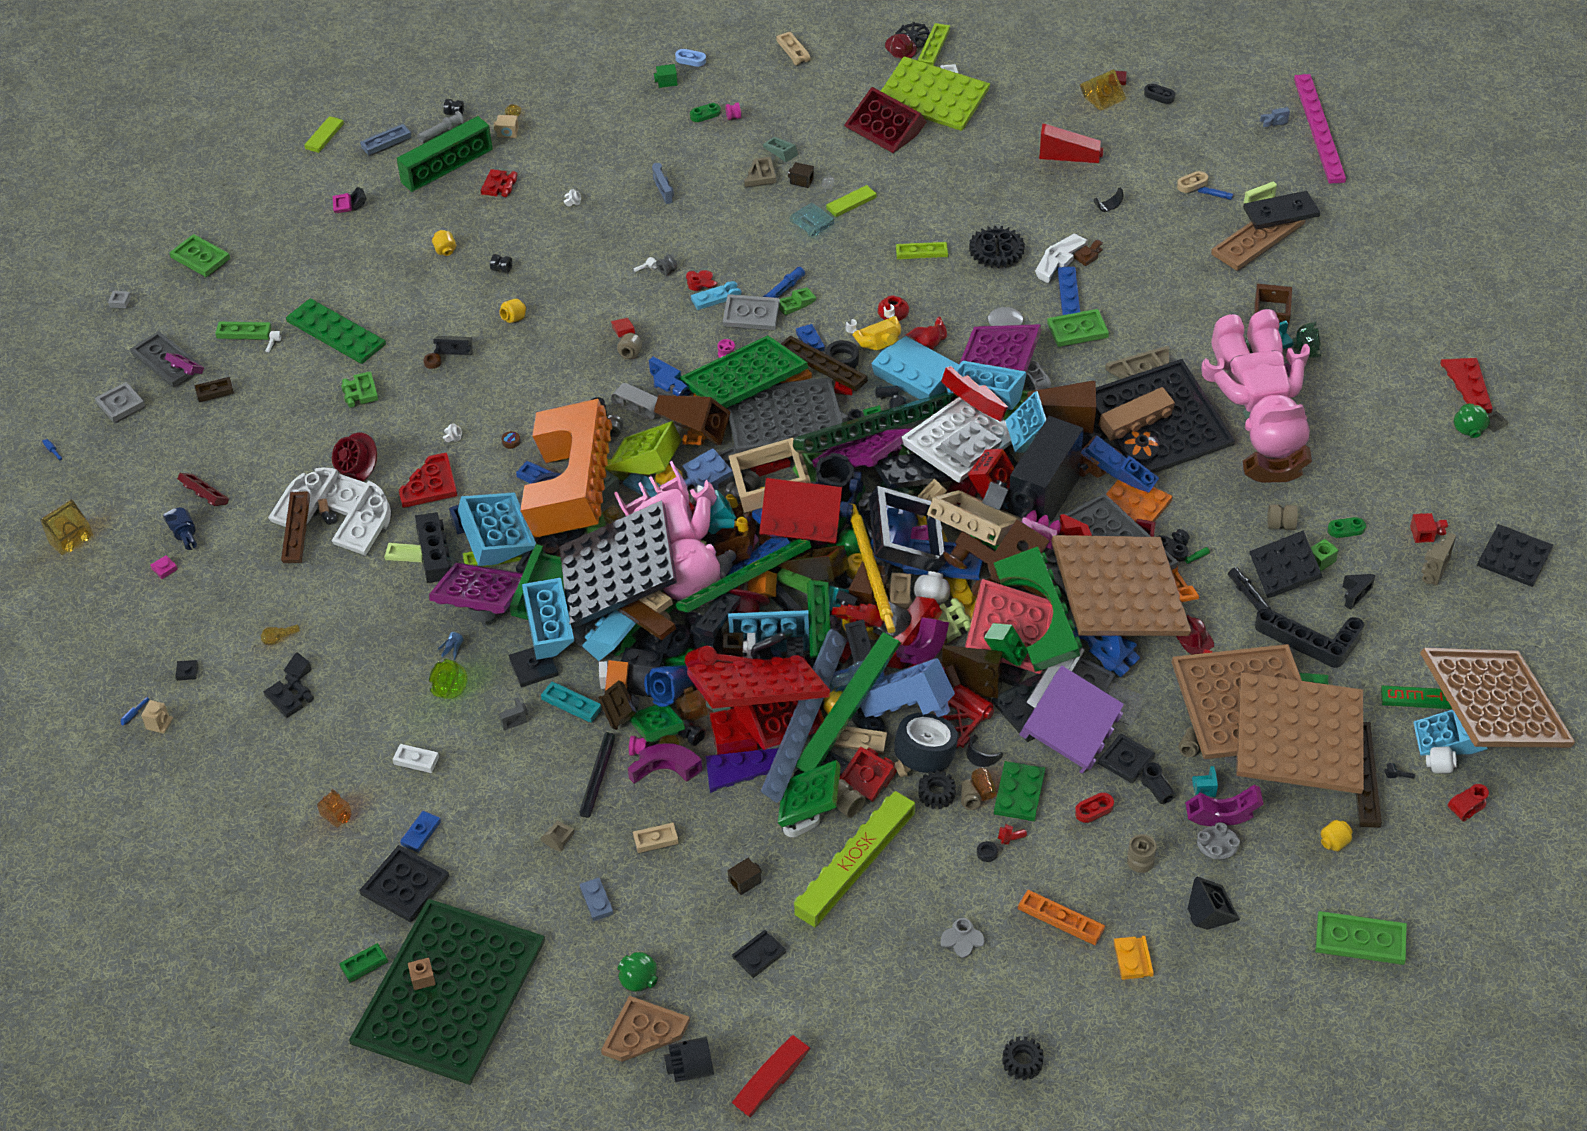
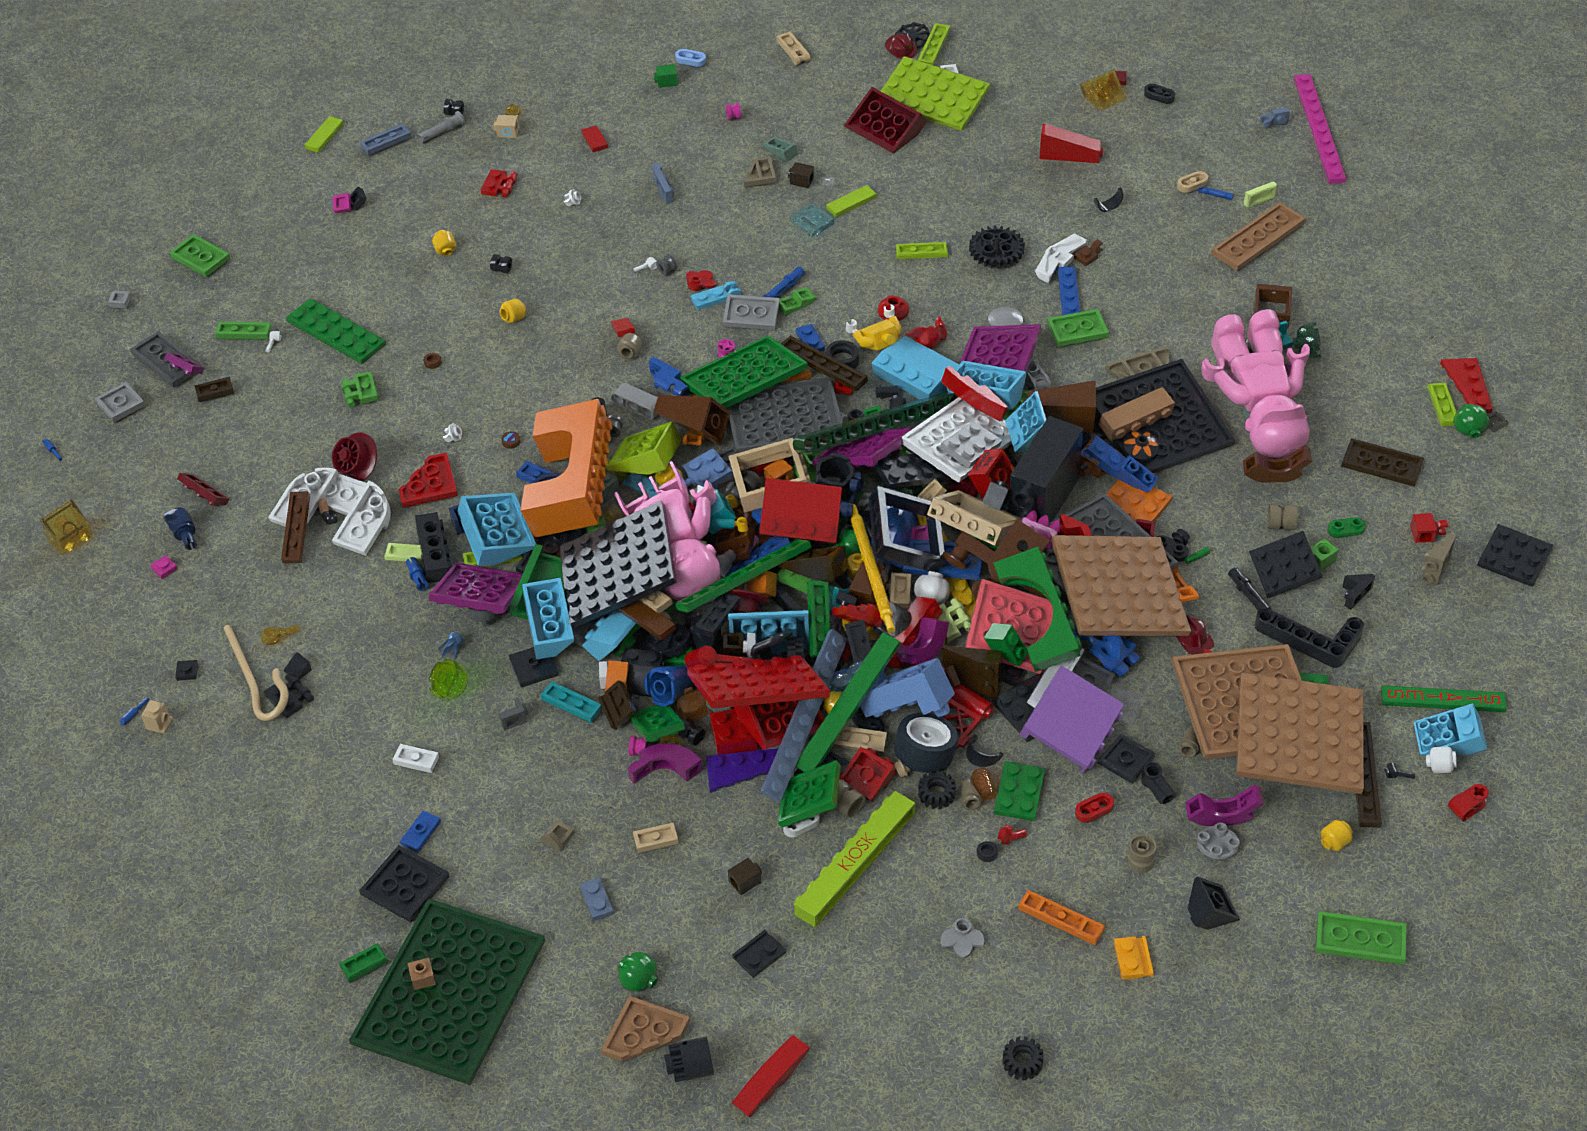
(252, 683): none -> tan piece
(334, 809): clear orange brick -> none
(417, 573): none -> blue pin
(444, 153): green brick -> none
(453, 345): black hinge -> none
(594, 138): none -> red tile
(597, 775): black axle -> none
(705, 112): green plate -> none
(778, 470): none -> orange brick
(1206, 784): teal panel -> none
(1281, 210): black plate -> none
(1382, 462): none -> dark brown tile
(1442, 403): none -> lime tile
(1497, 698): medium nougat plate -> none

